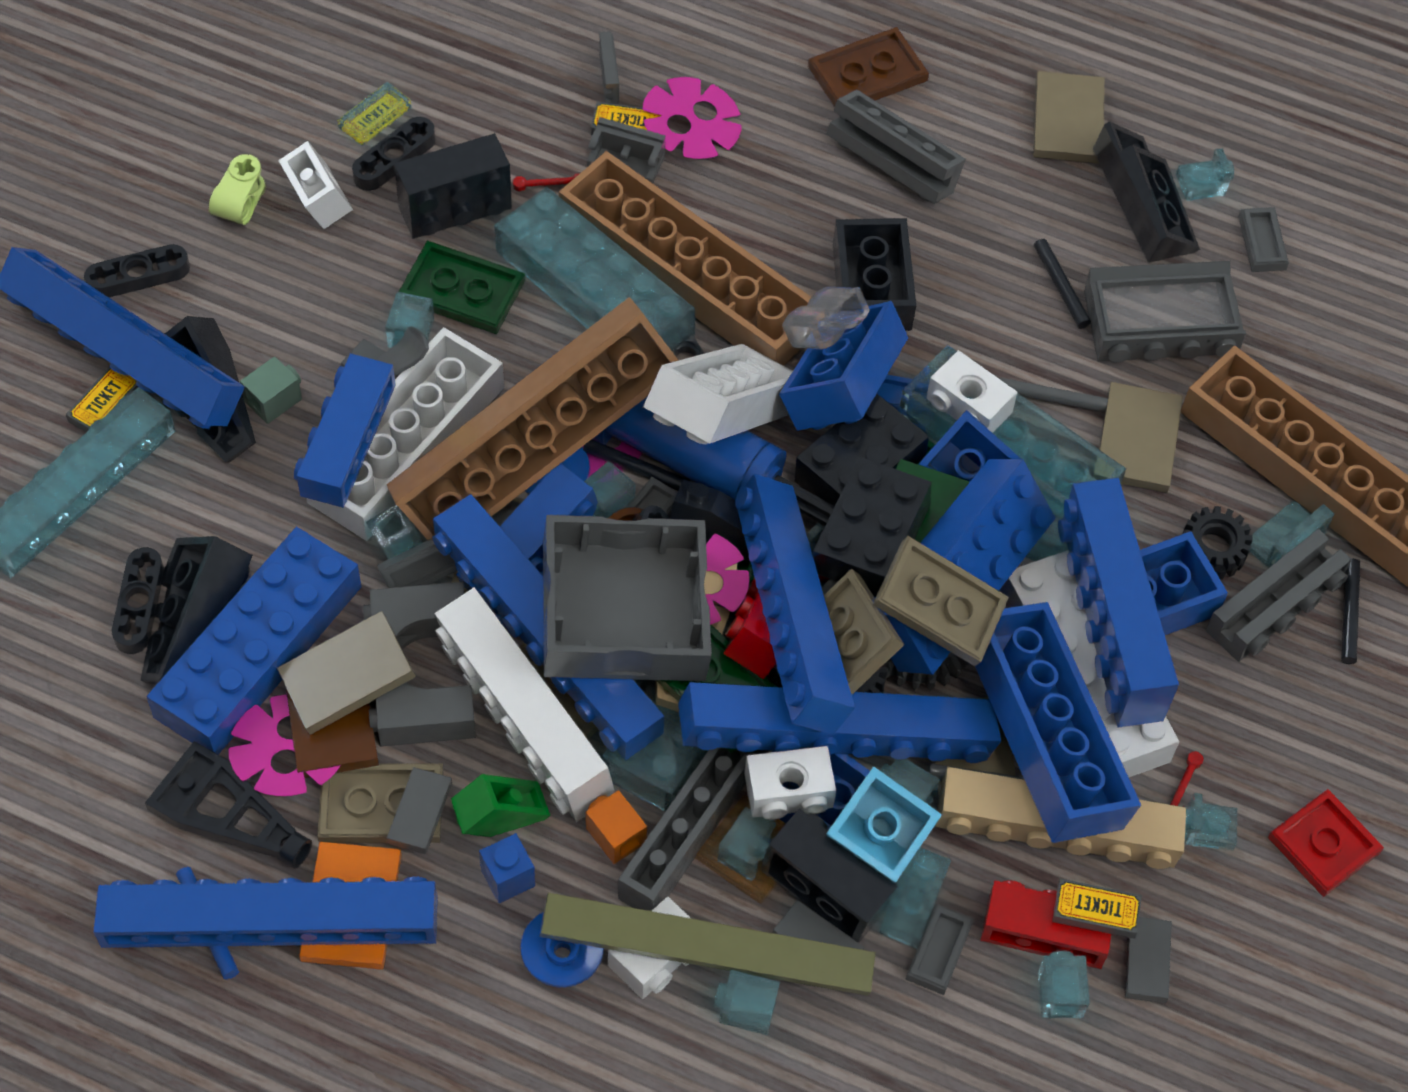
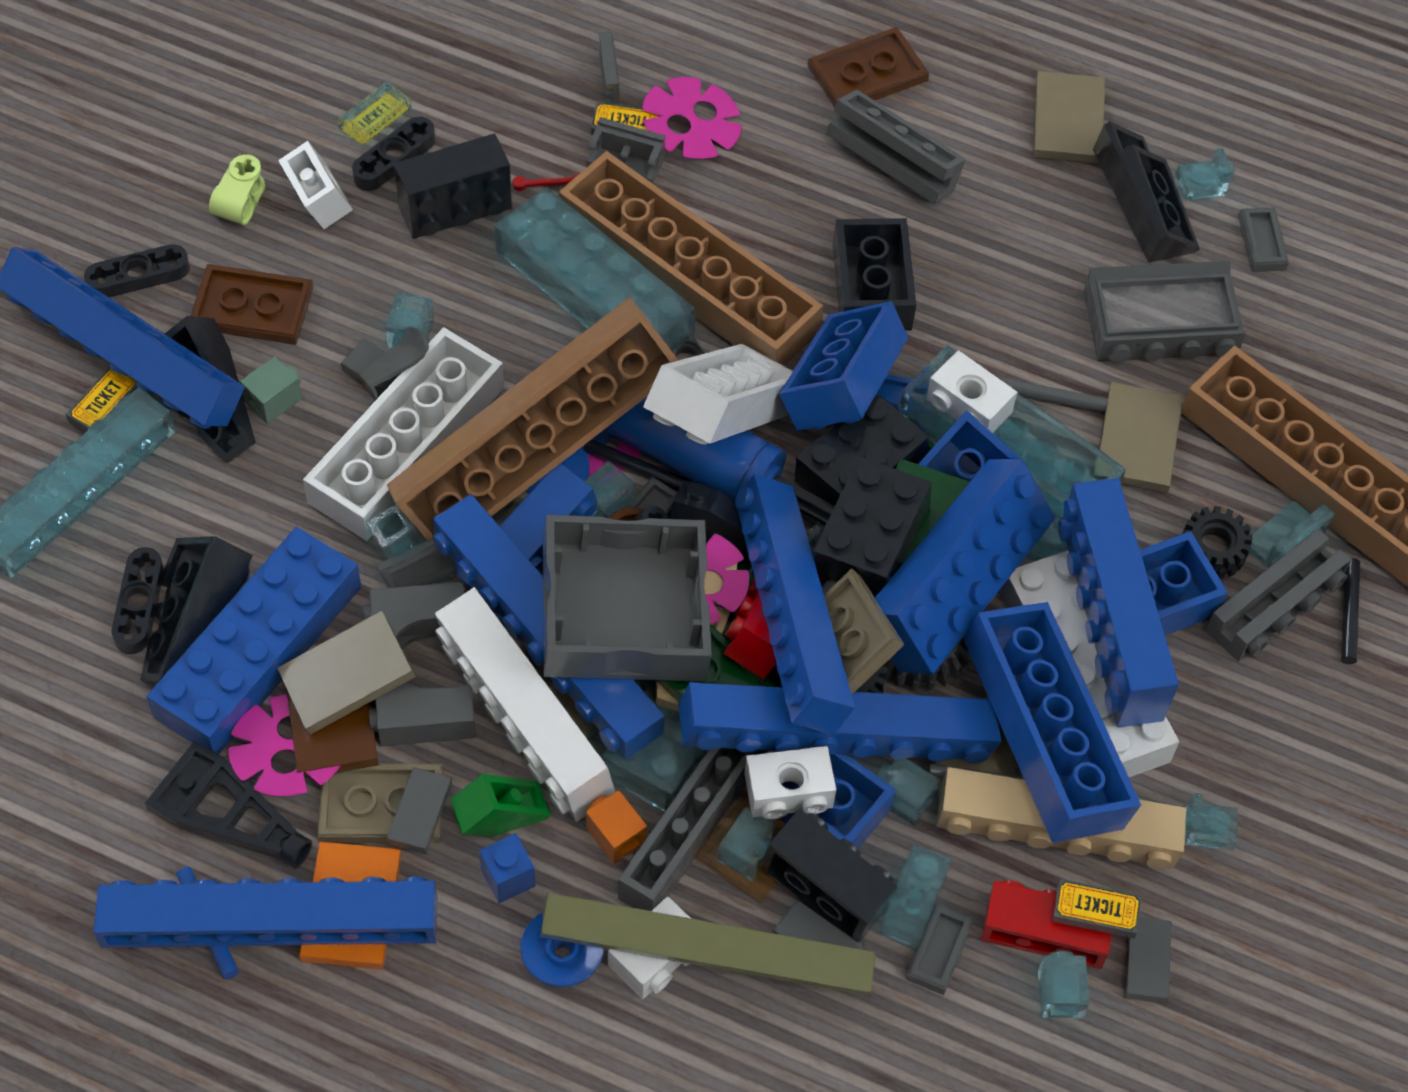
(254, 303): none -> reddish brown tile
(345, 430): blue brick -> none
(464, 286): dark green tile -> none
(747, 1002): clear light blue brick -> none
(825, 317): clear brick -> none
(884, 824): medium azure slope -> none
(941, 601): dark tan tile -> none
(1062, 283): black bar -> none
(1194, 761): red hinge -> none
(1325, 842): red tile -> none

